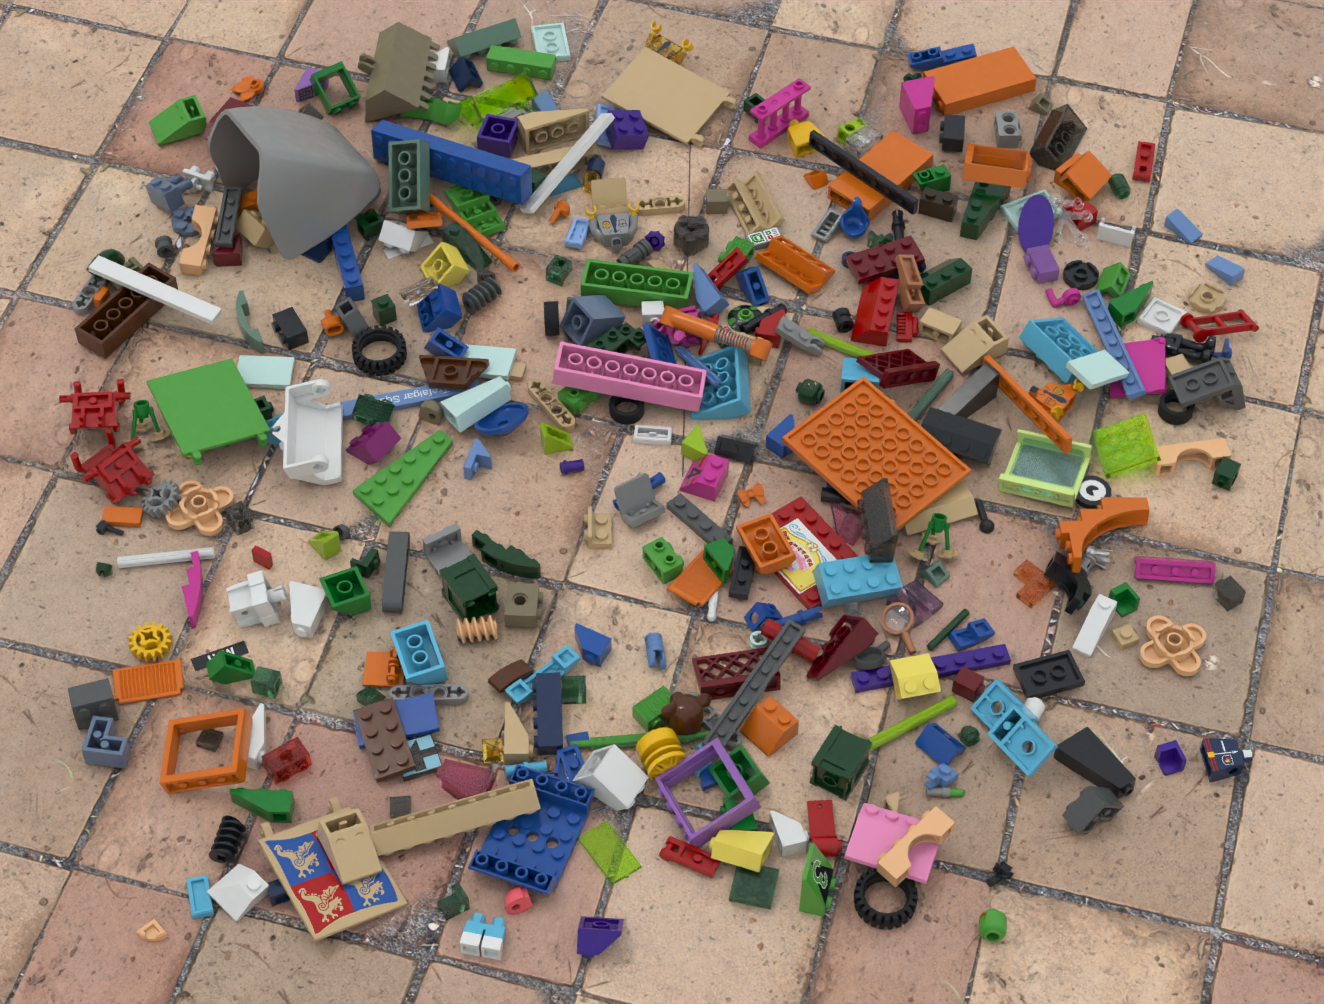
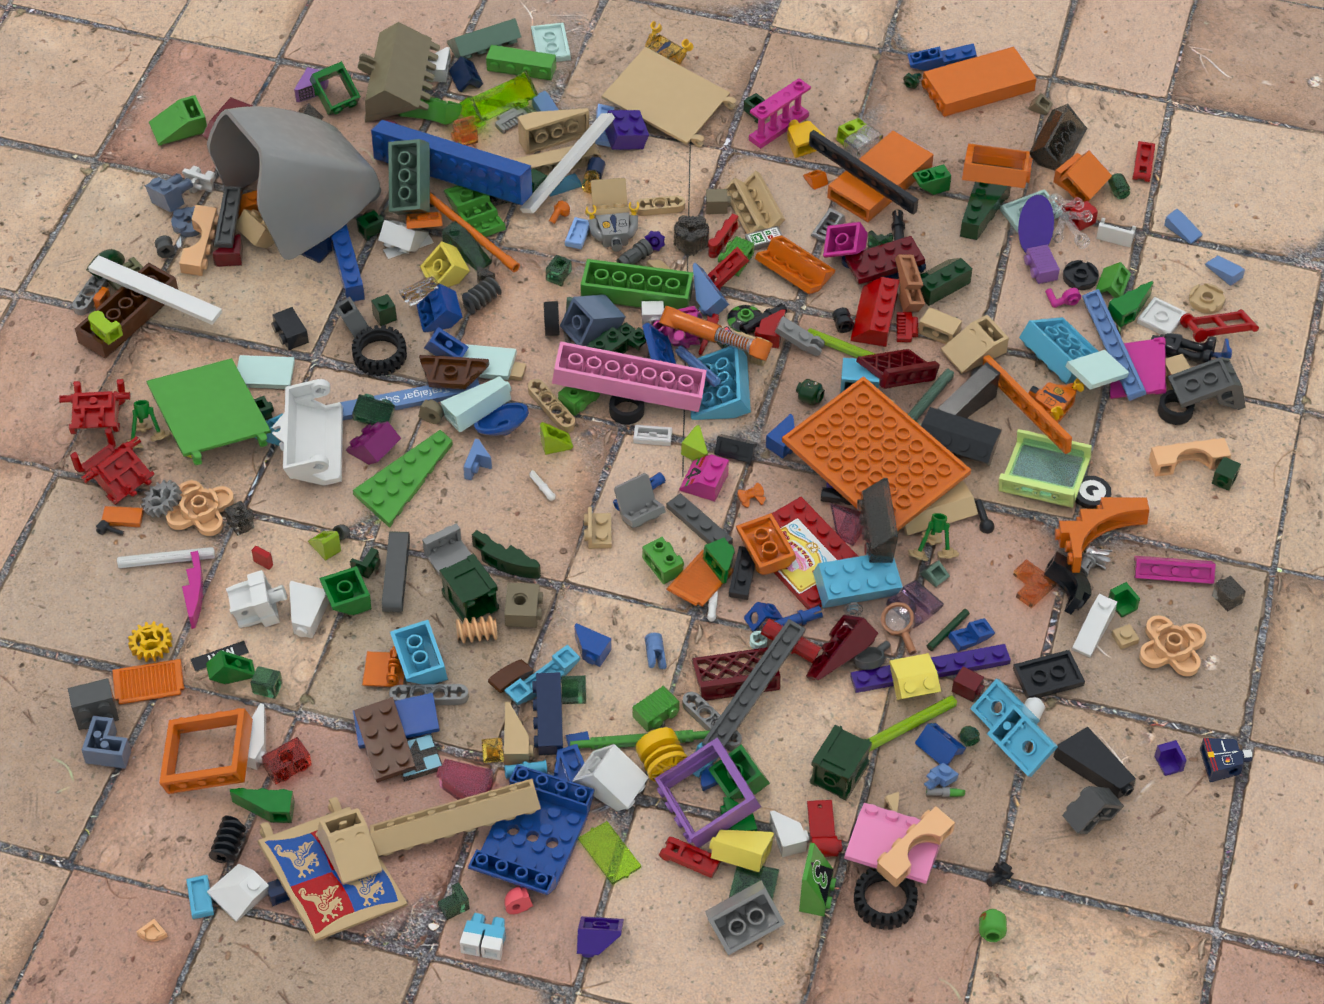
(103, 567): dark green hinge -> none
(104, 328): none -> lime leg
(210, 739): clear smoke tile -> none
(248, 88): orange plate -> none
(251, 336): sand green slope -> none
(332, 324): orange piece -> none
(369, 696): clear green slope -> none
(400, 806): clear smoke tile -> none
(465, 131): none -> clear orange brick
(498, 135): dark purple brick -> none
(542, 486): none -> white piece
(571, 466): dark purple pin -> none
(686, 712): reddish brown piece -> none
(723, 236): none -> red plate
(744, 917): none -> light grey slope
(752, 285): blue slope -> none
(770, 726): orange slope -> none
(845, 239): none -> dark pink slope
(854, 220): blue hair -> none
(916, 103): dark pink slope -> none
(938, 204): dark brown brick -> none
(953, 133): black brick -> none
(1007, 129): light grey brick -> none
(1126, 445): clear neon green plate -> none

